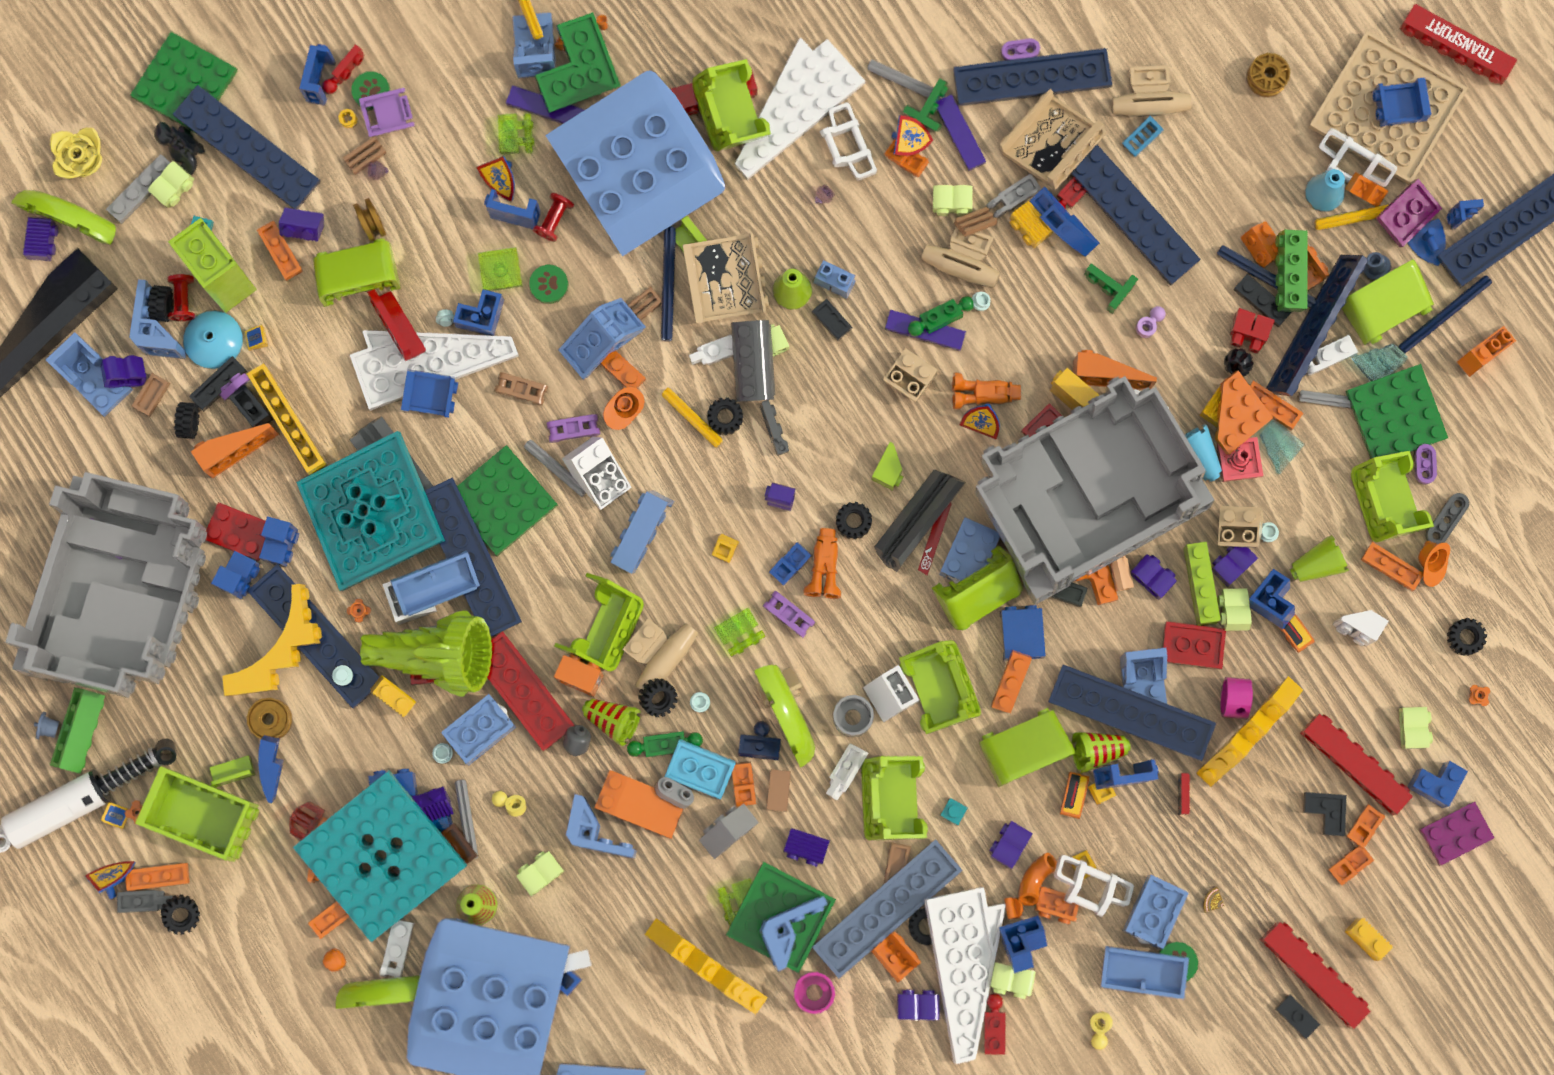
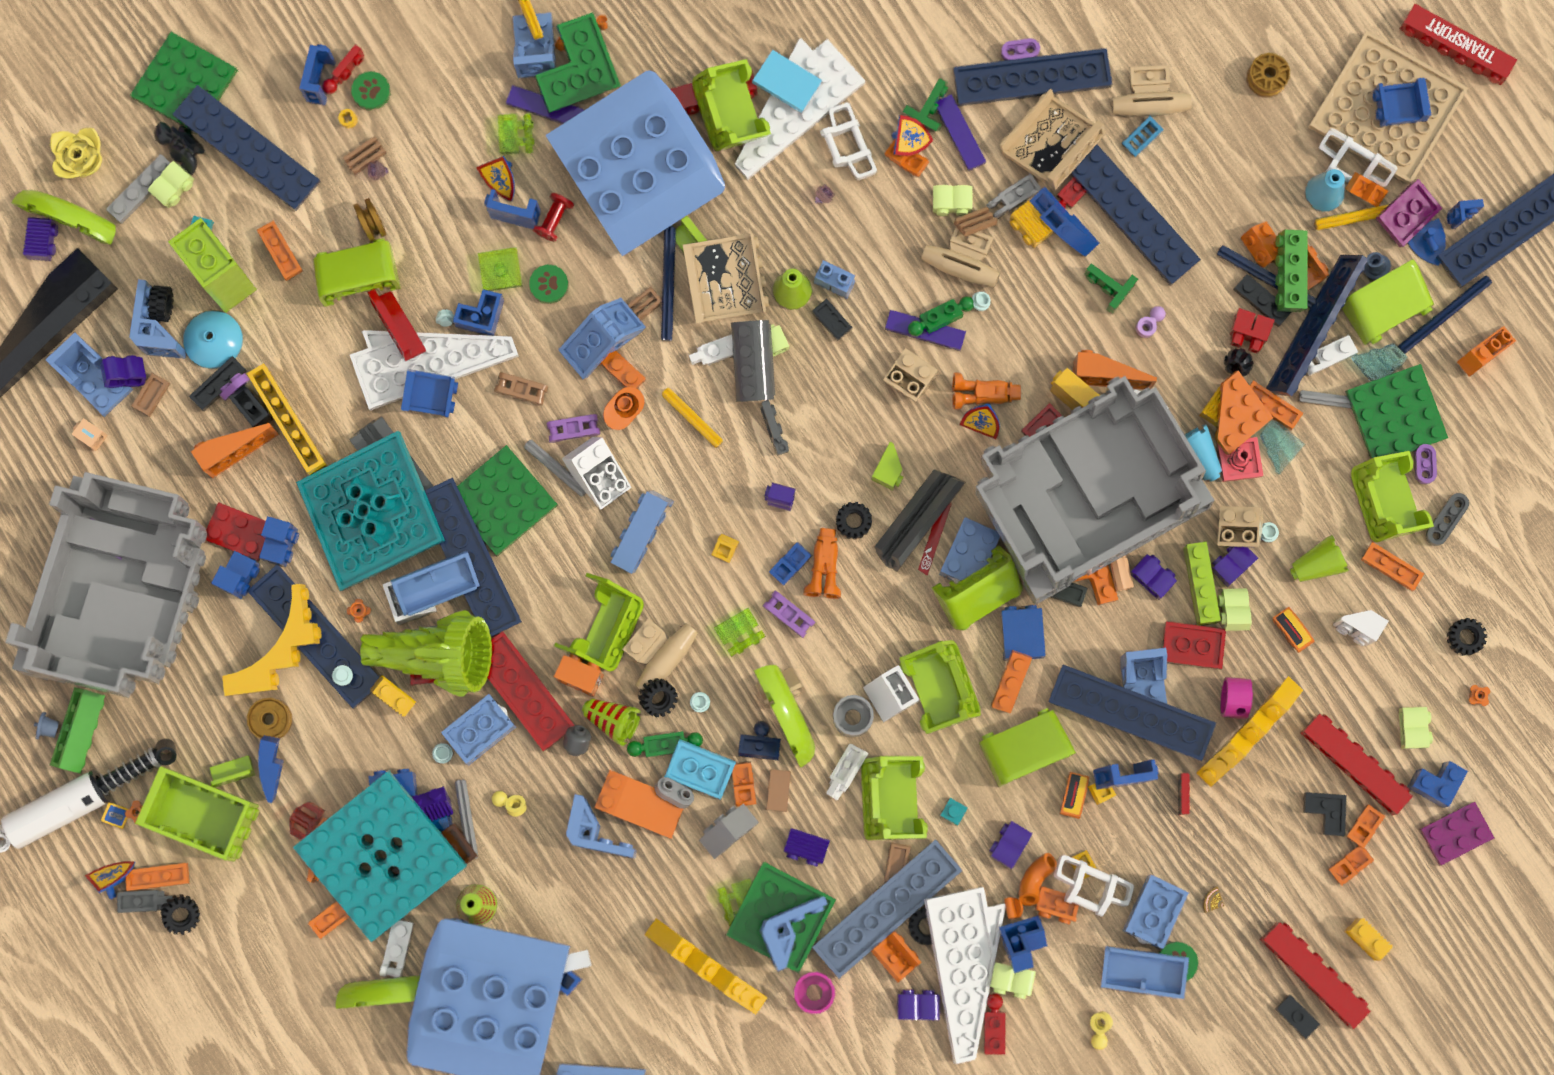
(89, 434): none -> light nougat brick
(181, 300): red hose -> none
(186, 420): black tyre -> none
(256, 338): slope -> none
(301, 224): dark purple brick -> none
(334, 960): orange piece -> none
(389, 110): medium lavender container -> none
(539, 873): yellowish green brick -> none
(728, 404): black tyre -> none
(787, 81): none -> medium azure tile
(900, 78): light grey axle -> none
(1098, 749): lime cone -> none
(1269, 599): blue brick -> none
(1434, 561): orange piece -> none

